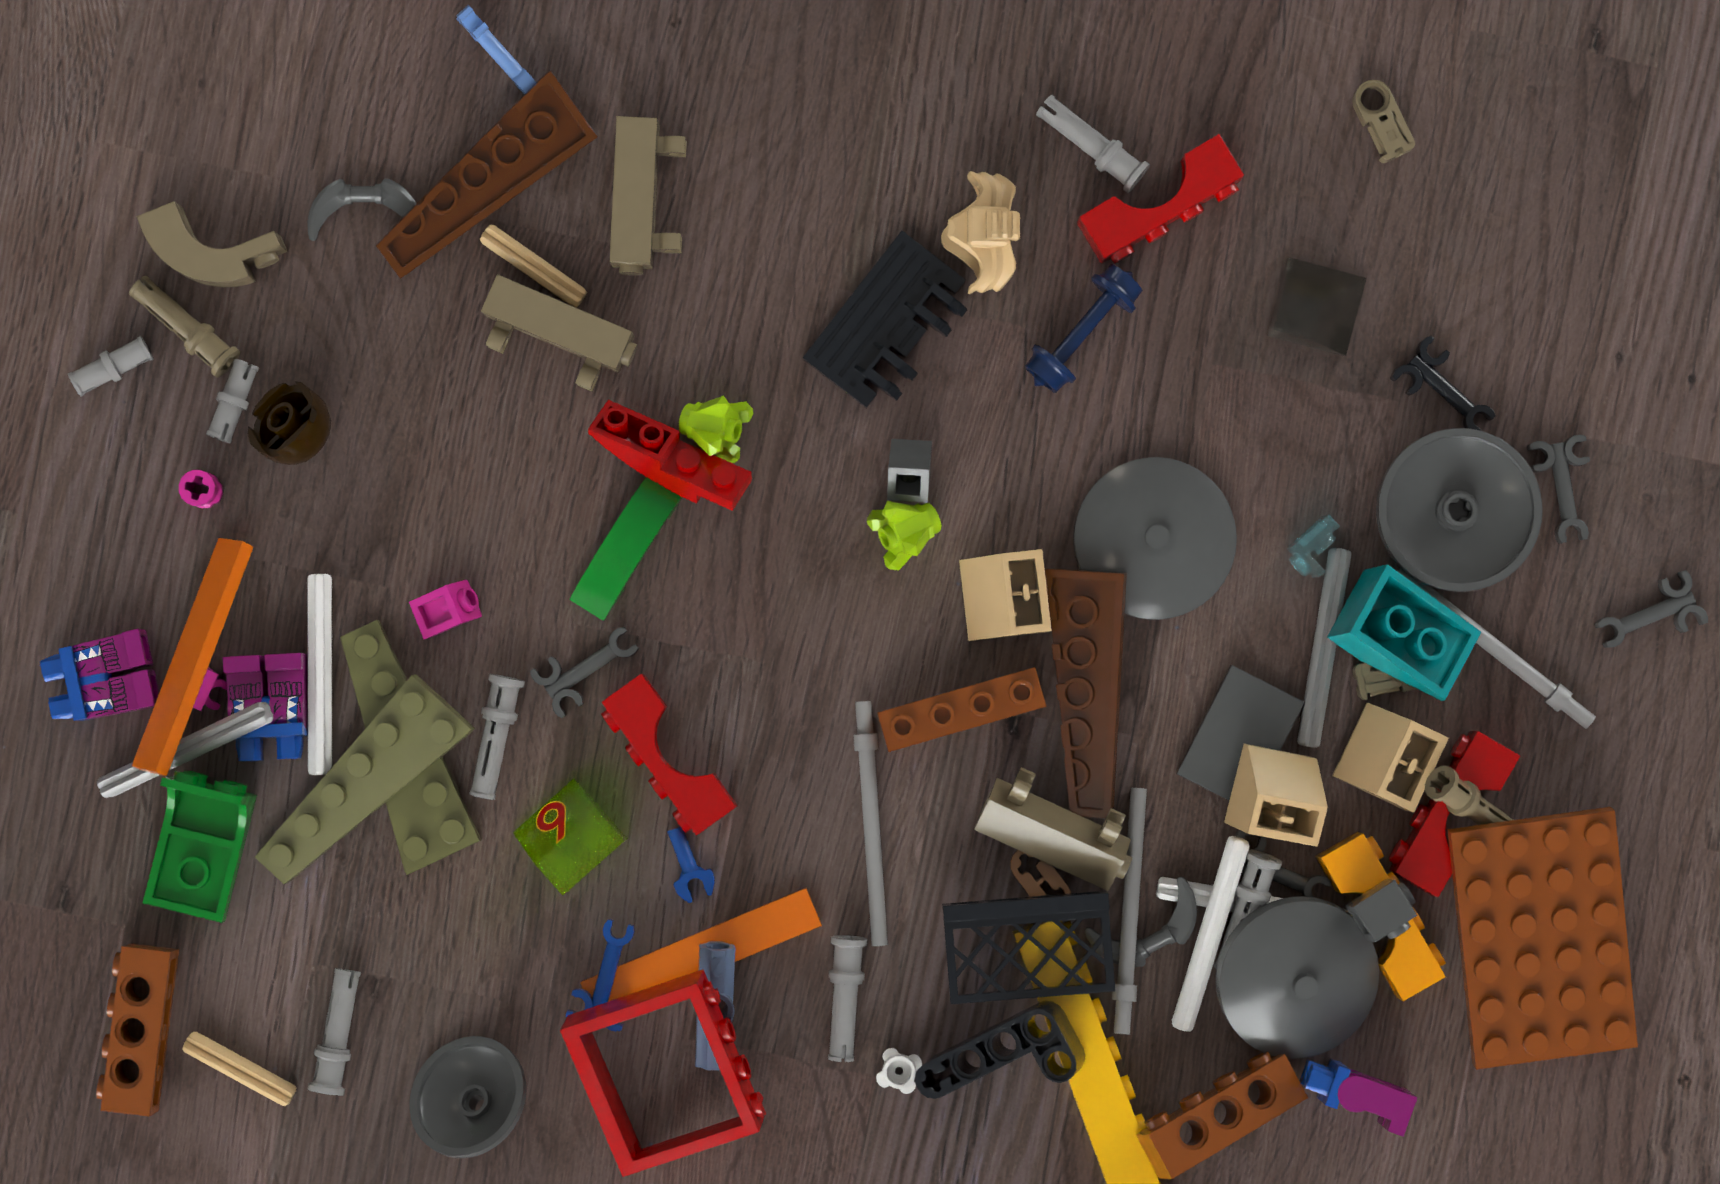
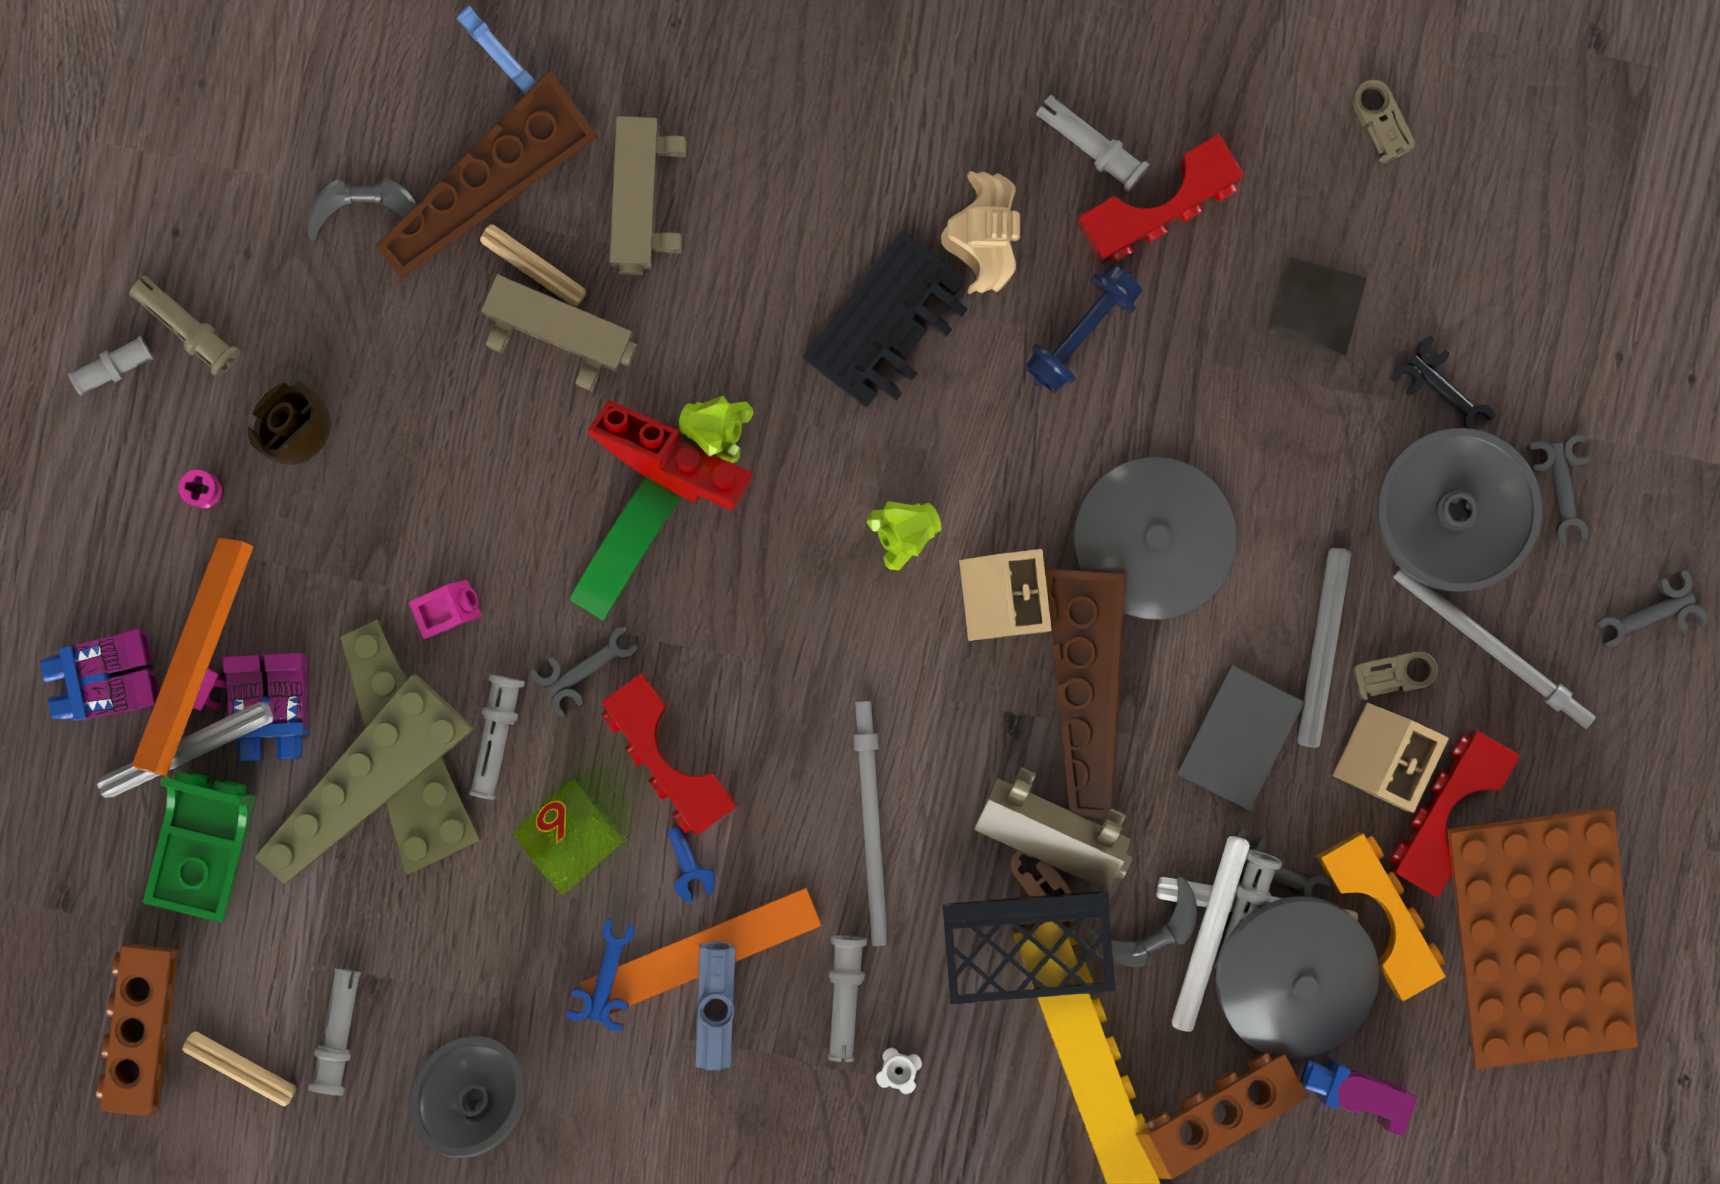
(175, 243): dark tan arch -> none
(232, 401): light grey pin -> none
(319, 673): white axle -> none
(604, 1096): red window -> none
(909, 470): dark grey brick -> none
(961, 709): dark orange brick -> none
(995, 1055): black beam -> none
(1125, 991): light grey bar -> none
(1278, 796): tan slope -> none
(1315, 538): clear light blue bracket -> none
(1383, 910): dark grey brick -> none
(1404, 632): teal slope -> none
(1461, 797): dark tan pin -> none

